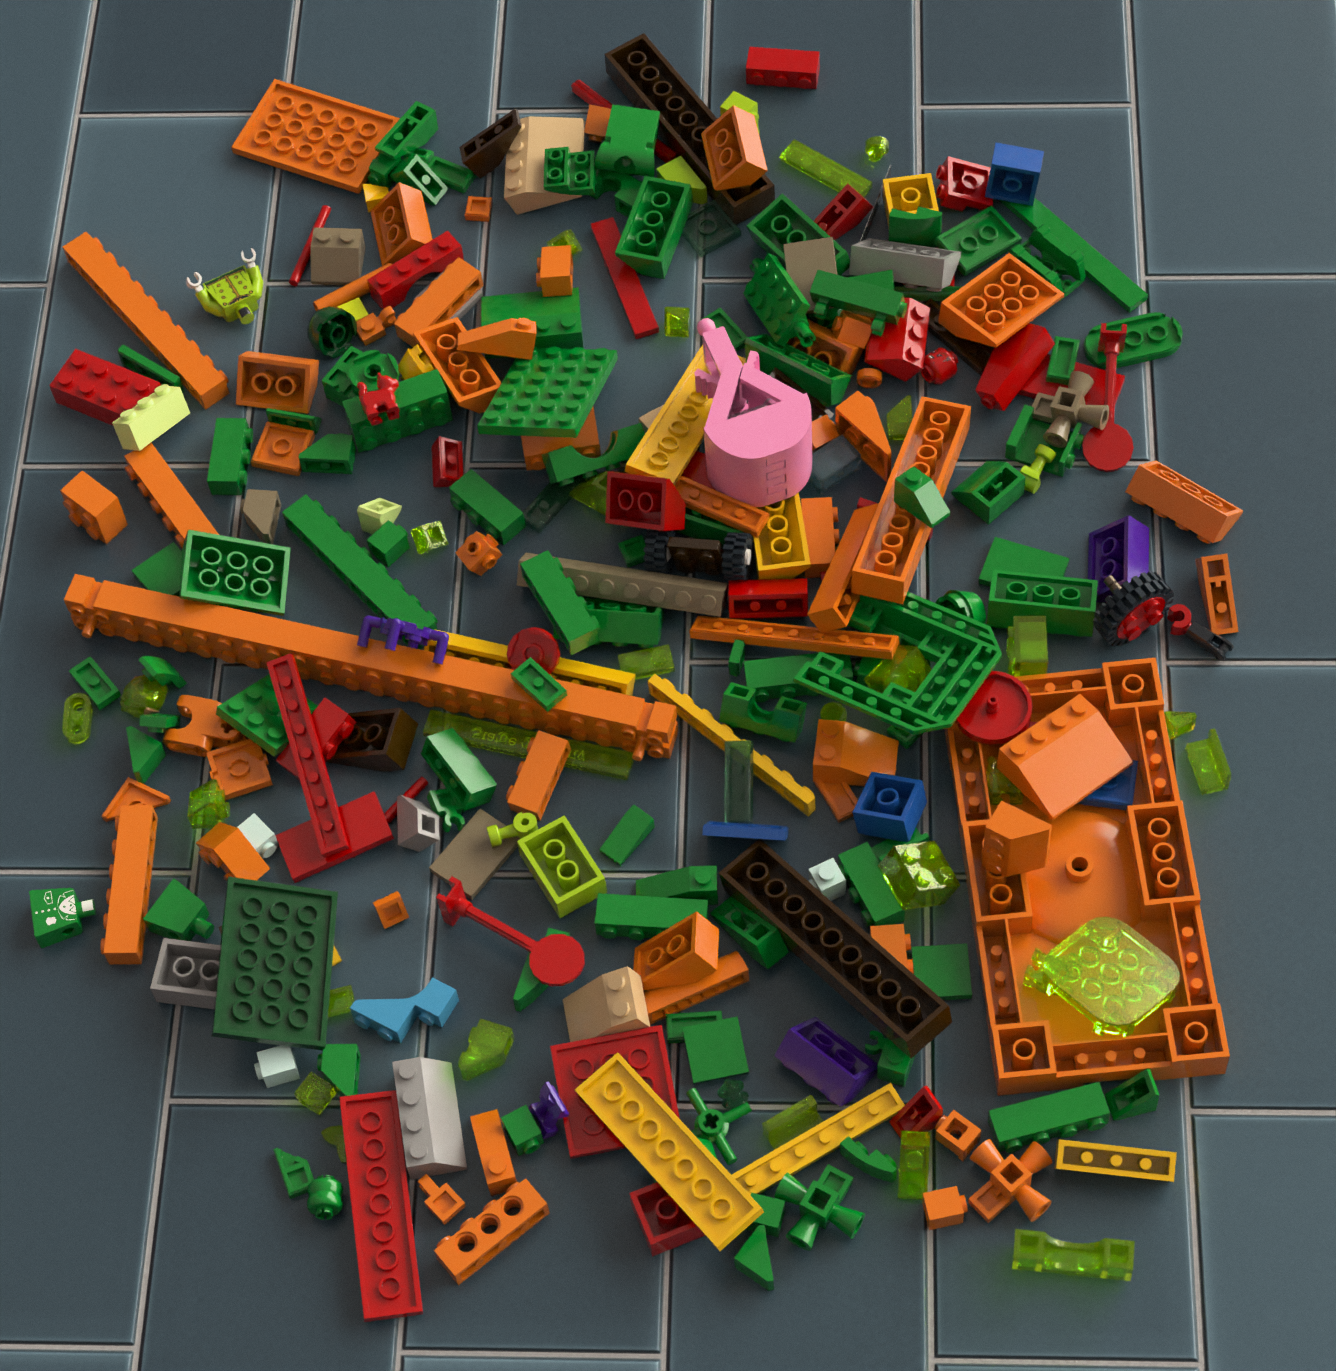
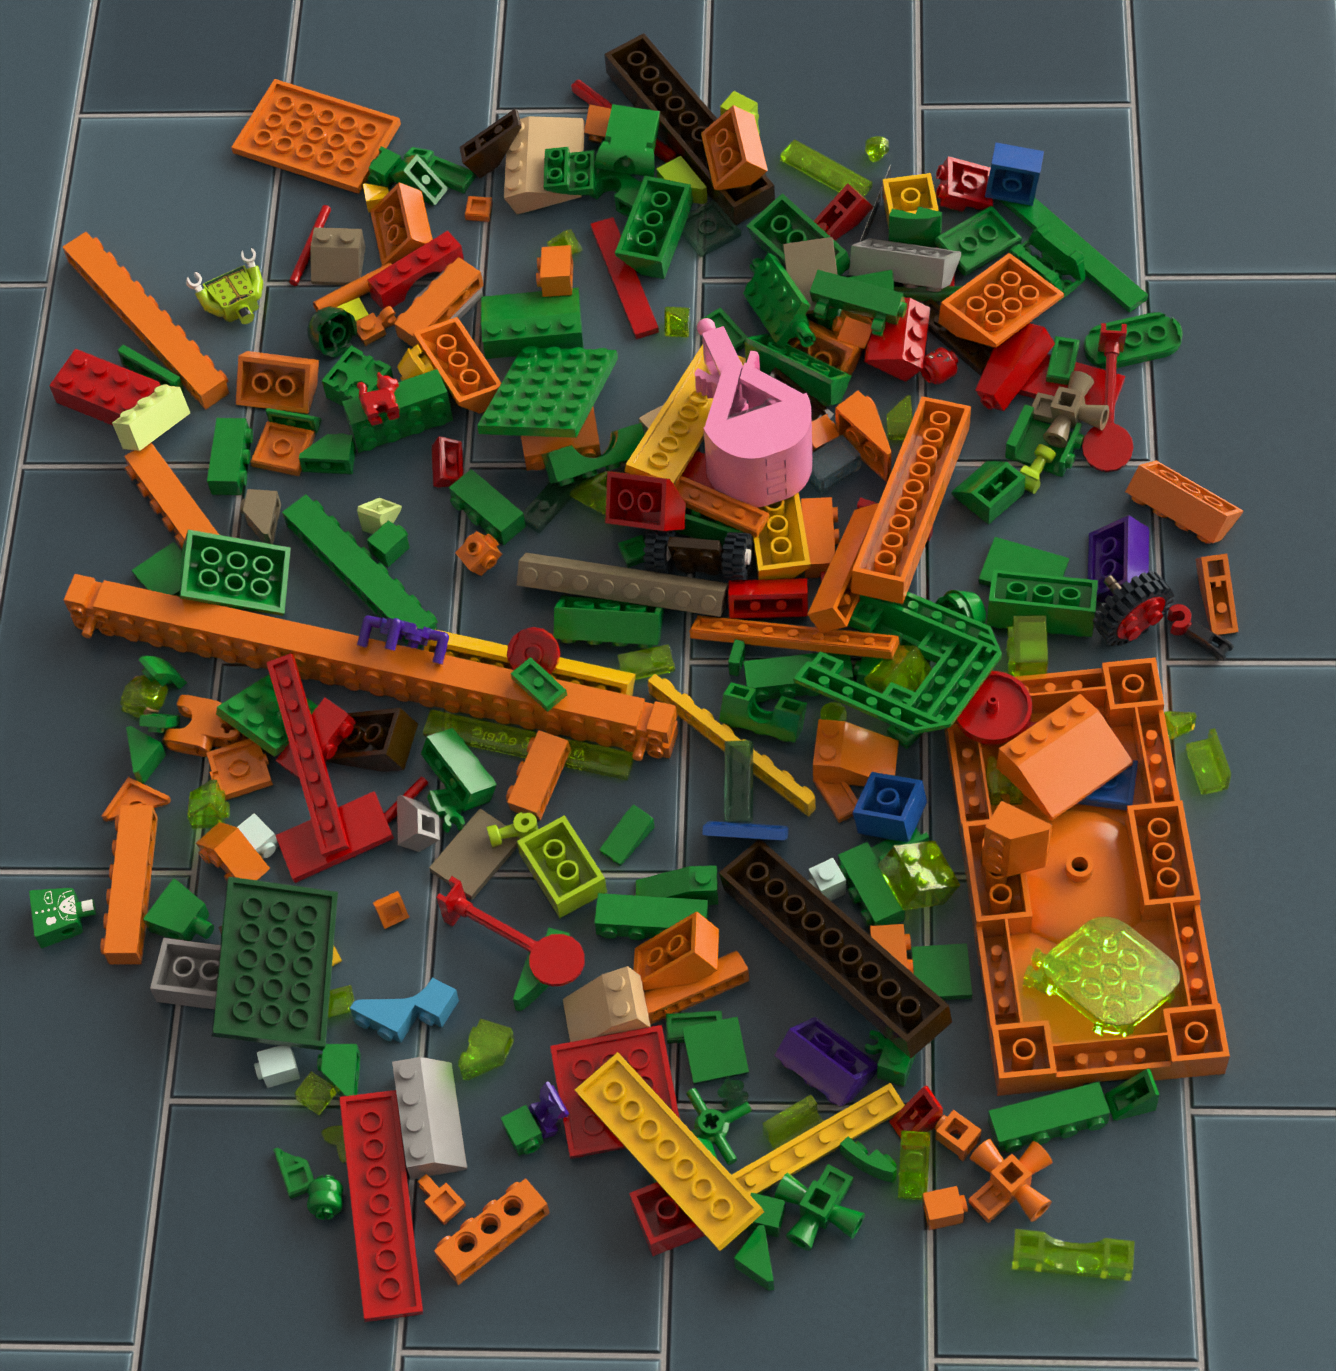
(77, 720): clear neon green plate -> none
(93, 507): orange brick -> none
(95, 683): green plate -> none
(370, 361): green plate -> none
(409, 132): green slope -> none
(429, 537): clear neon green slope -> none
(493, 1151): orange slope -> none
(503, 338): orange slope -> none
(560, 602): green brick -> none
(751, 932): green slope -> none
(782, 67): red brick -> none
(869, 378): orange tile -> none
(920, 497): green slope -> none
(1115, 1160): yellow brick -> none

